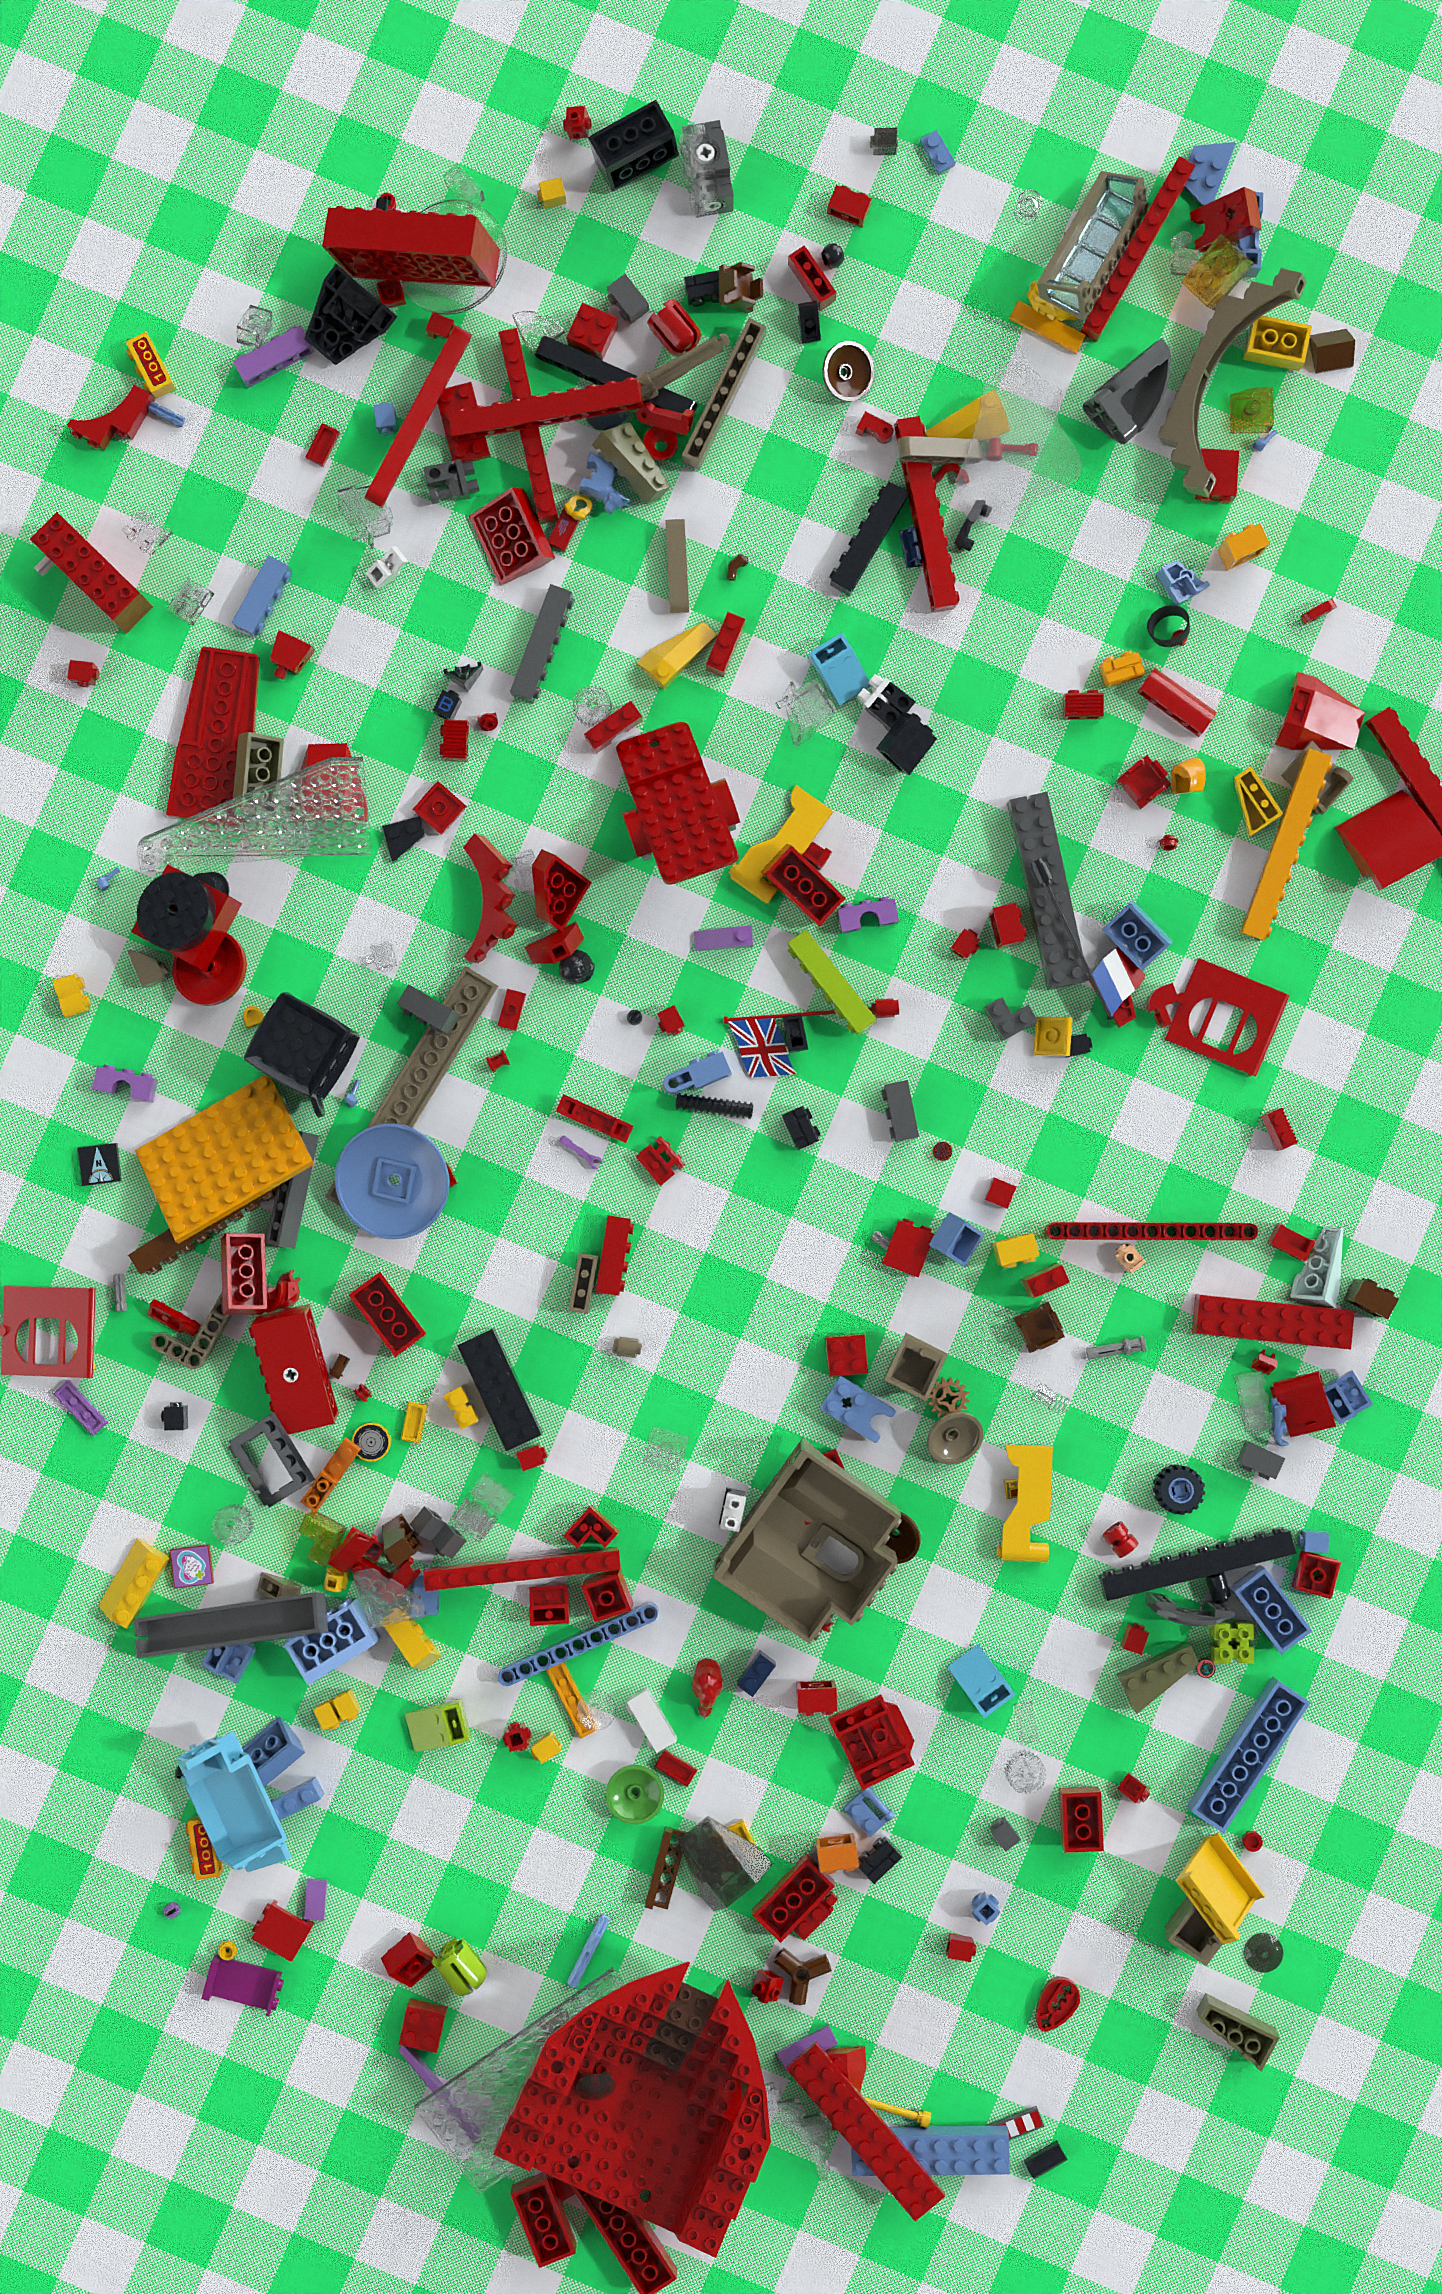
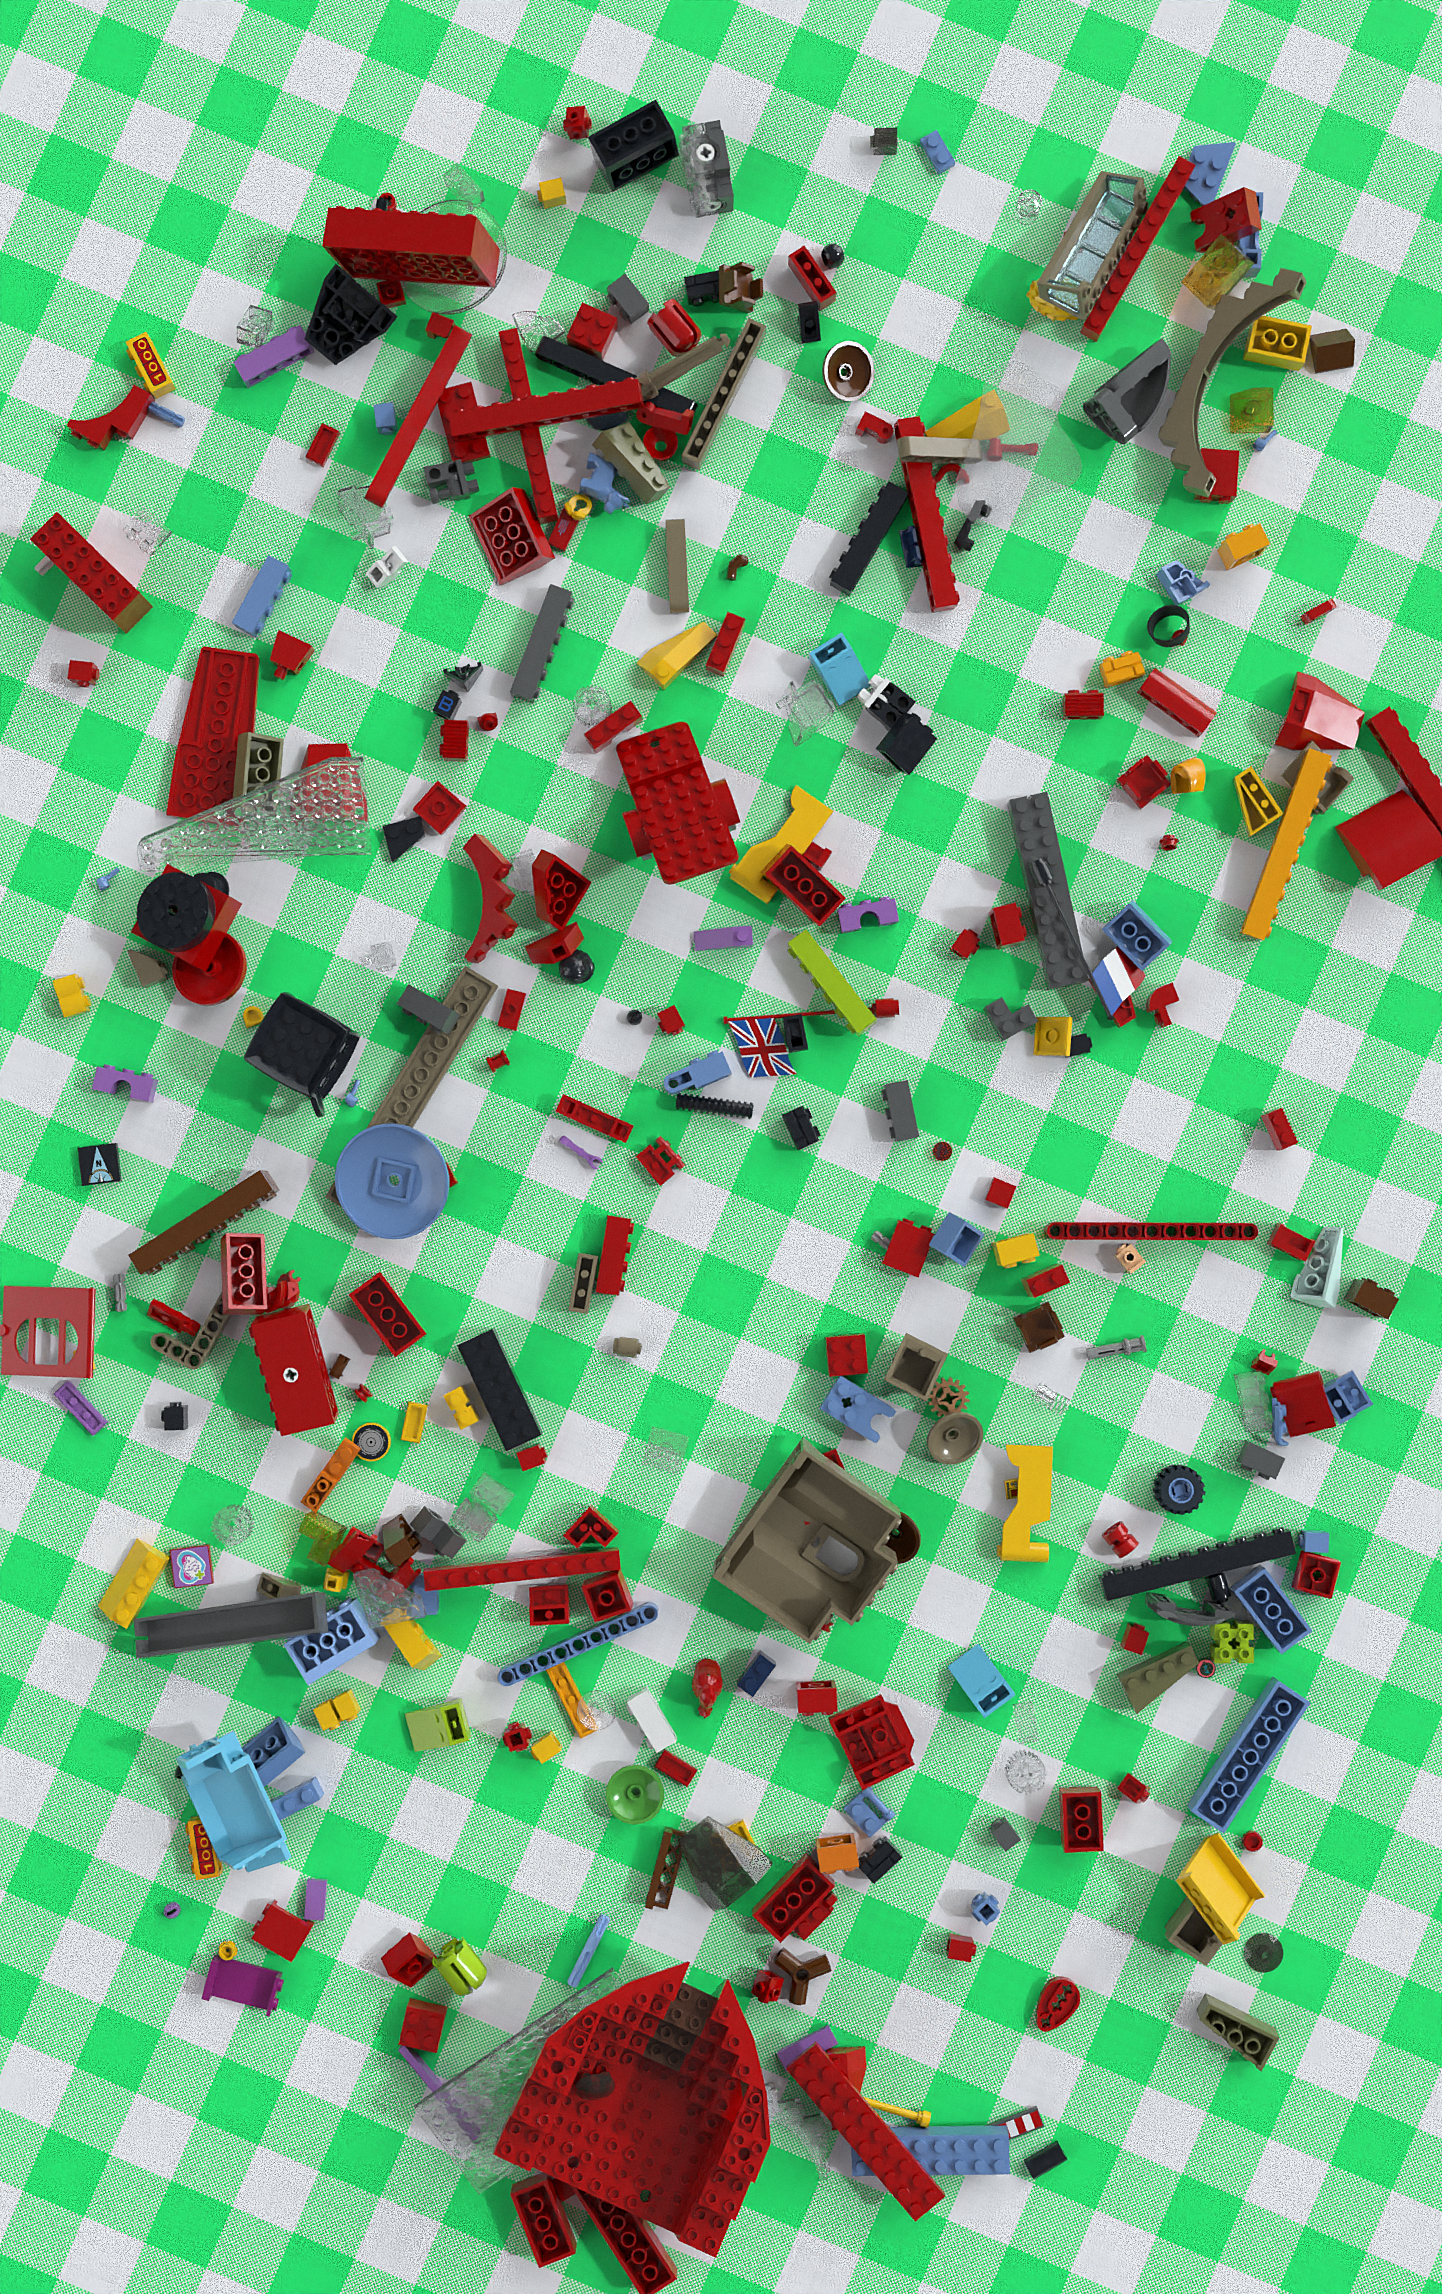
(190, 601): clear plate -> none
(223, 1158): light orange plate -> none
(229, 1661): medium blue brick -> none
(286, 1452): black hinge -> none
(290, 1202): dark grey brick -> none
(733, 1509): white hips -> none
(849, 205): red brick -> none
(1052, 330): light orange tile -> none
(1182, 259): clear brick -> none
(1237, 990): red door -> none
(1273, 1321): red brick -> none

